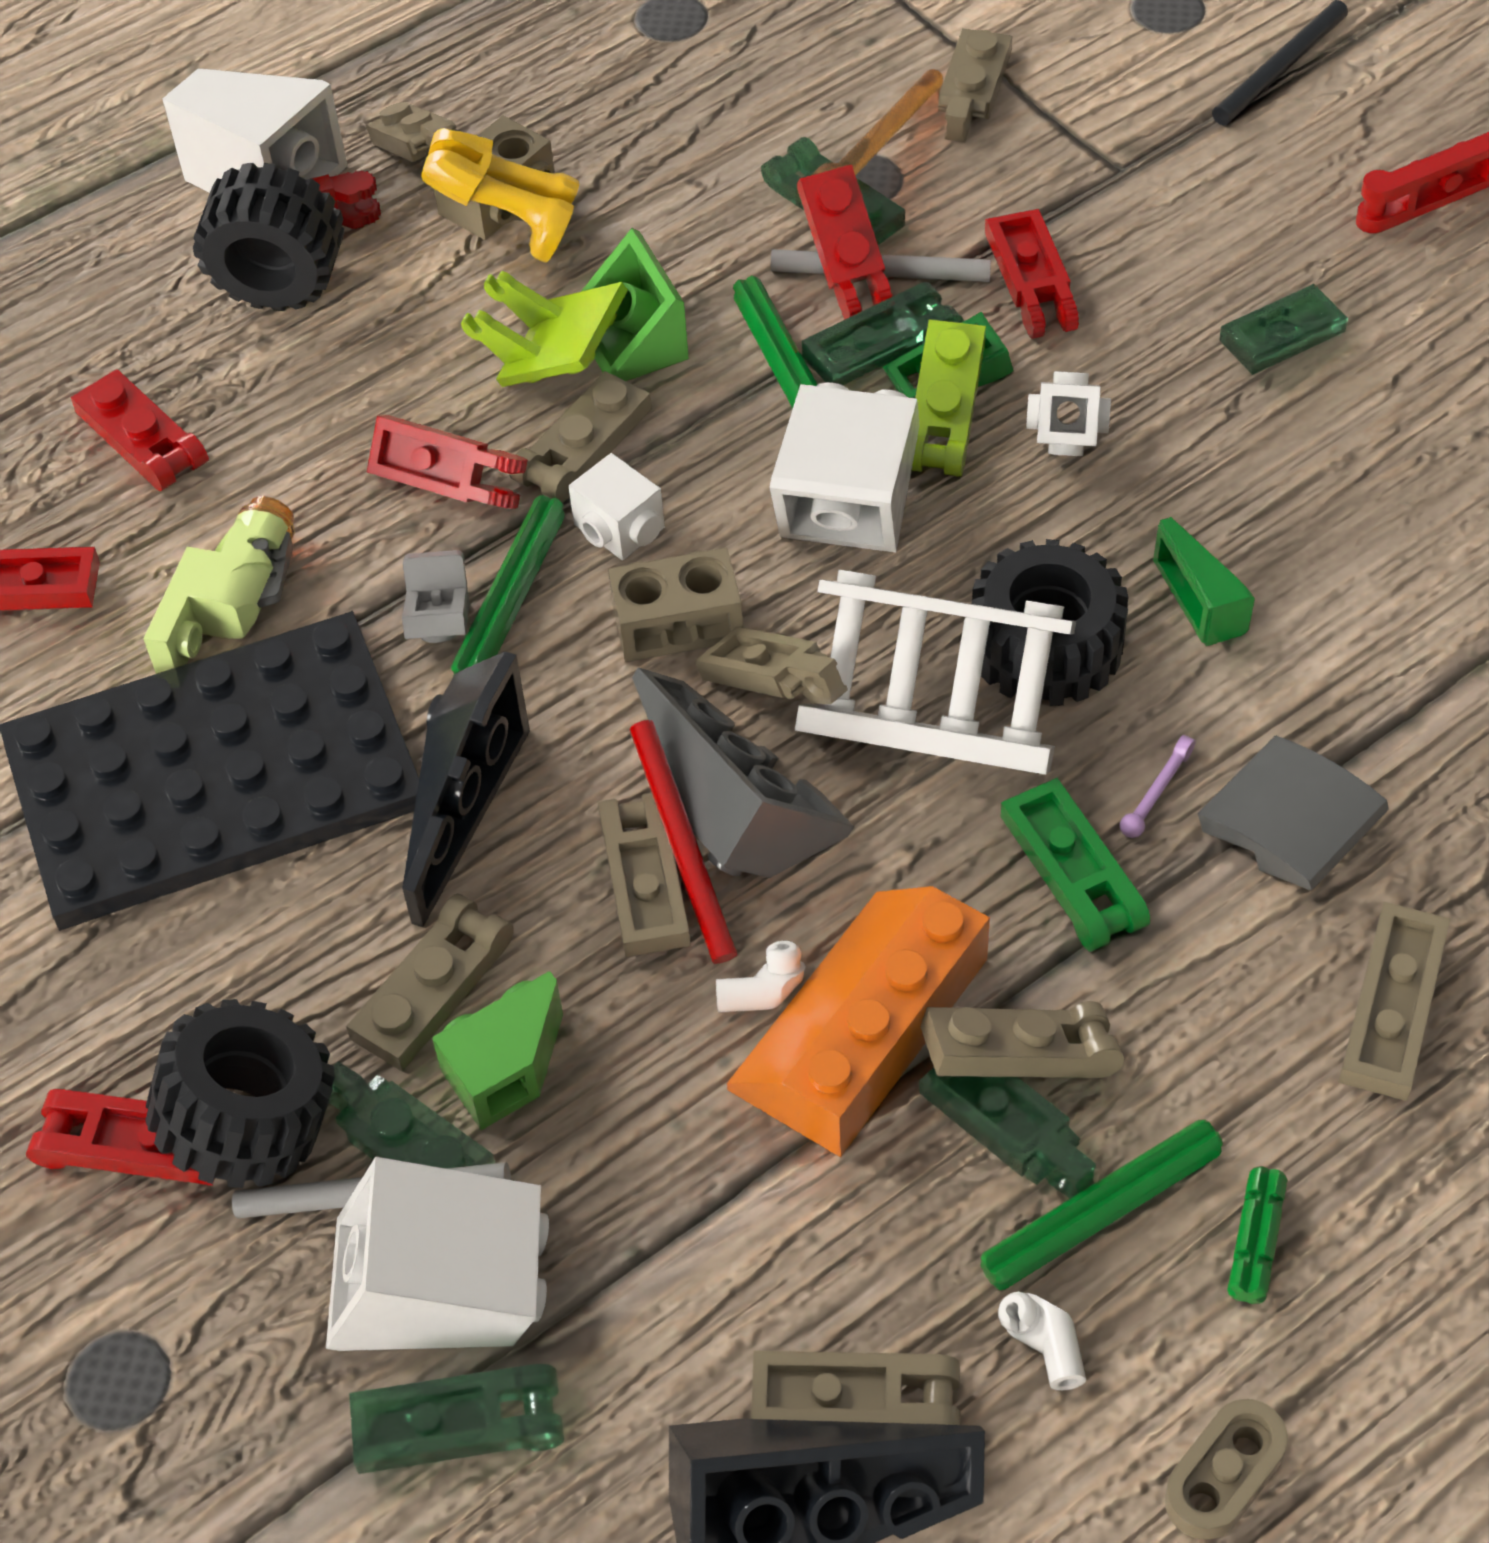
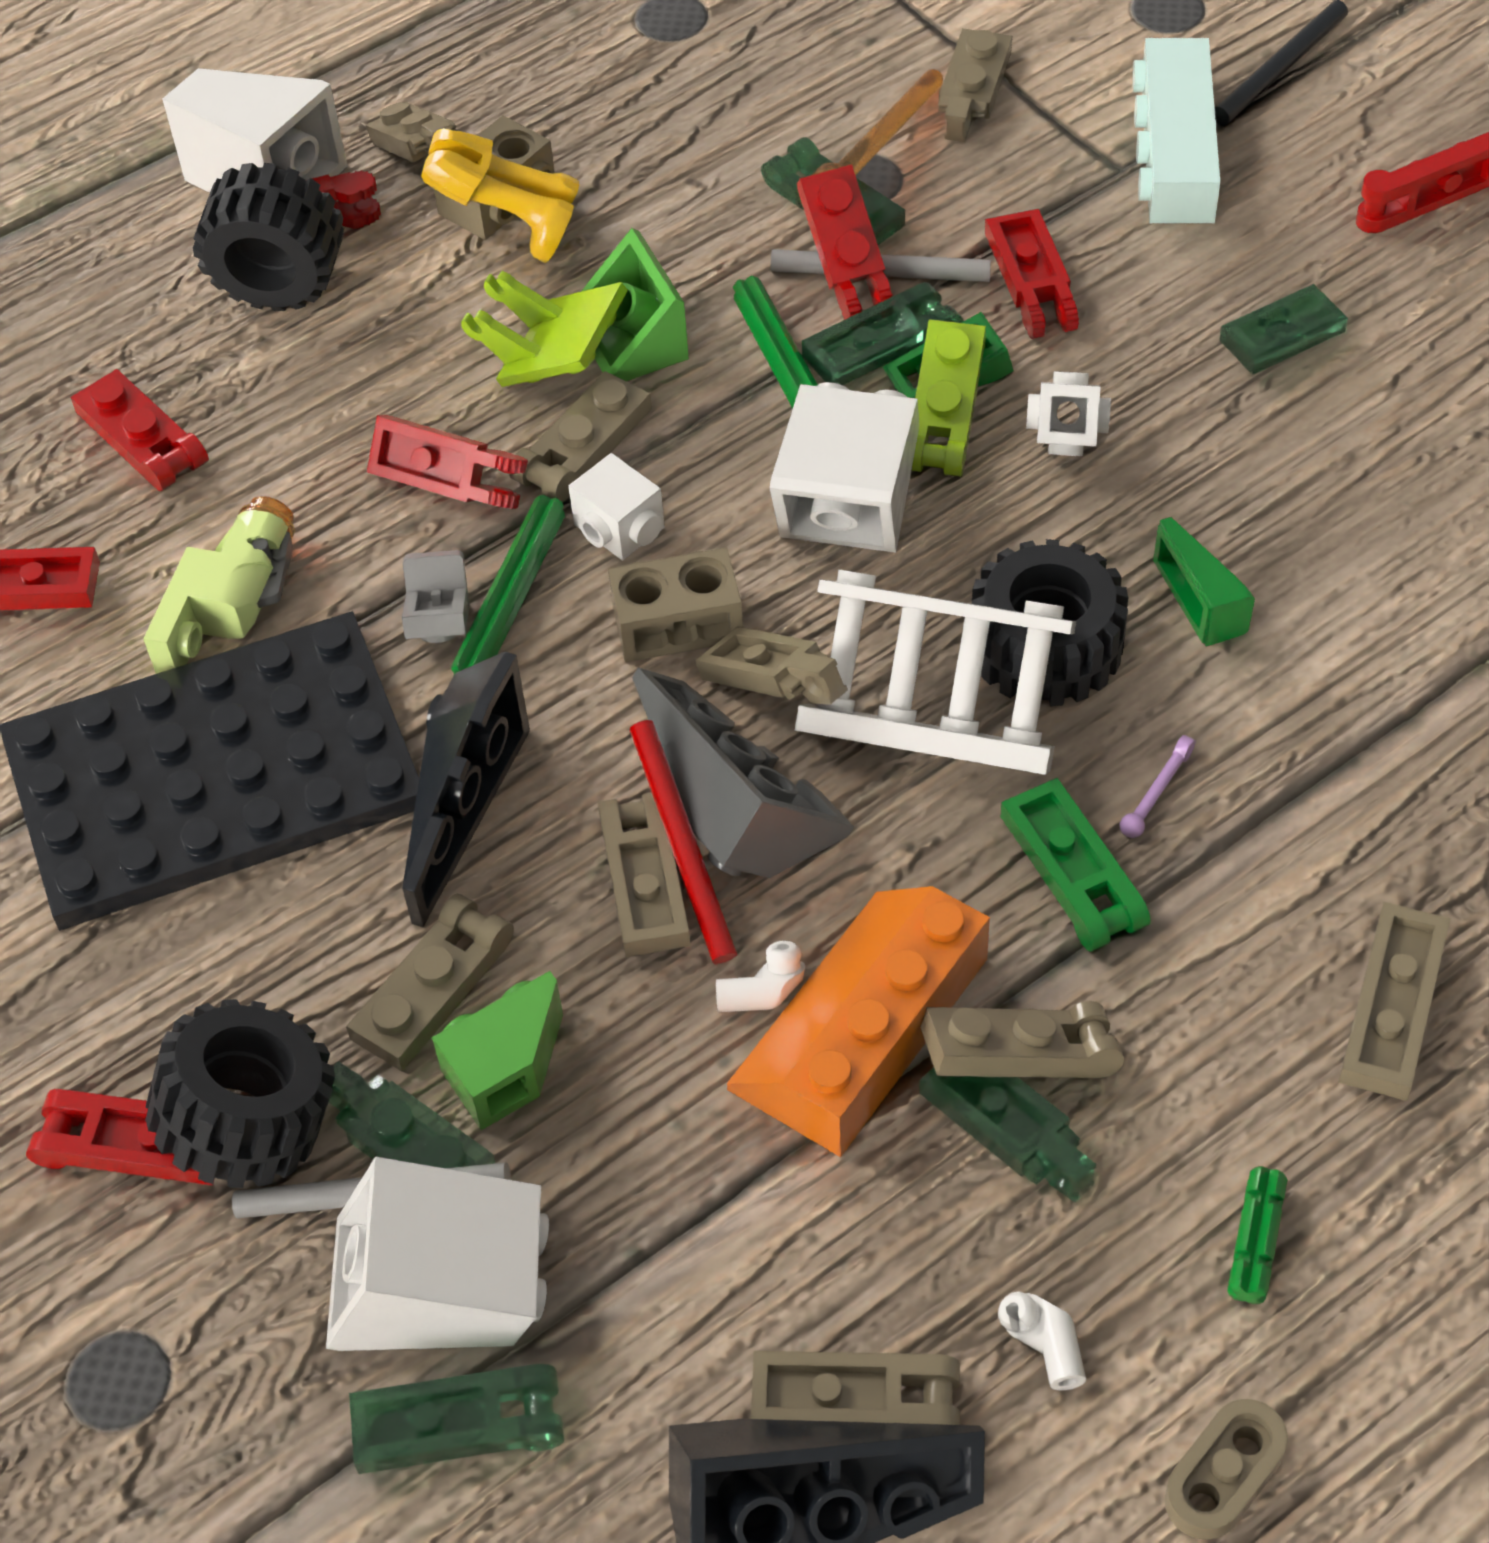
(1101, 1204): green axle -> none
(1178, 131): none -> light aqua brick
(1293, 812): dark grey slope -> none

